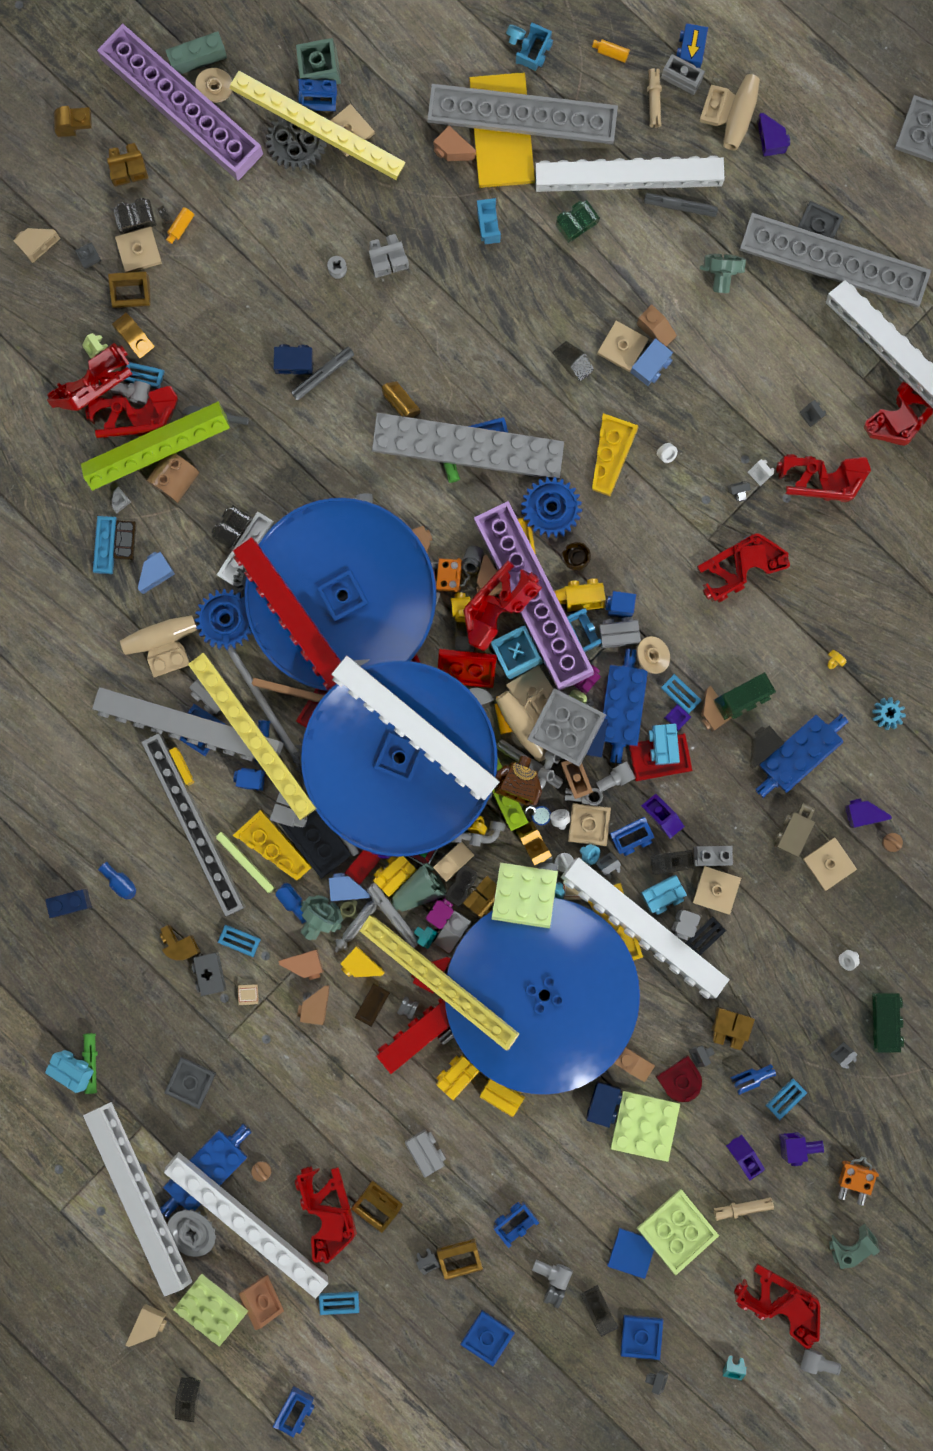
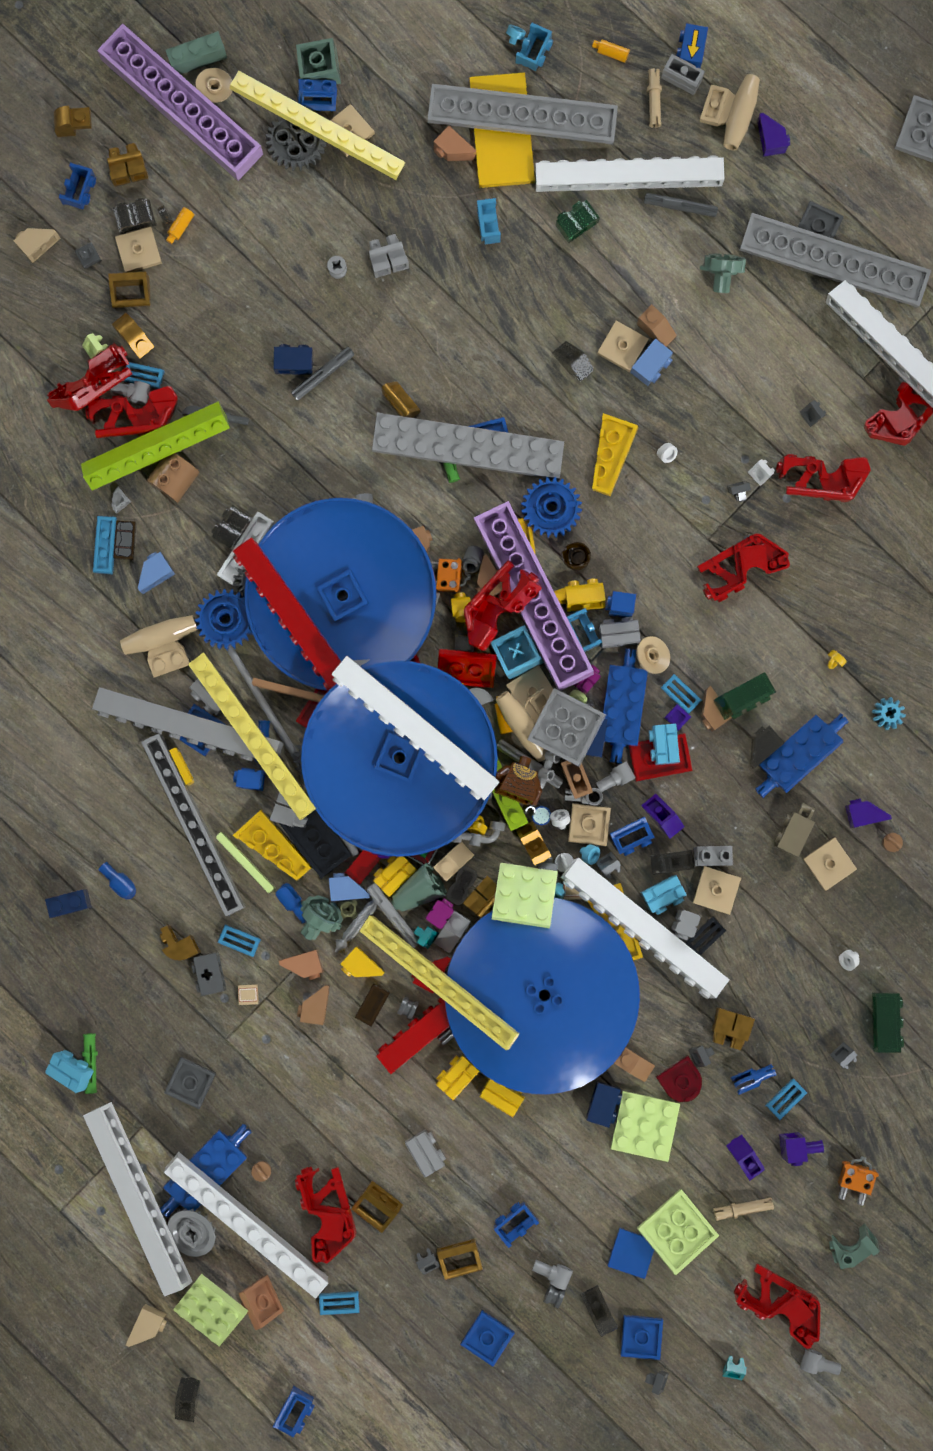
(72, 183): none -> blue window

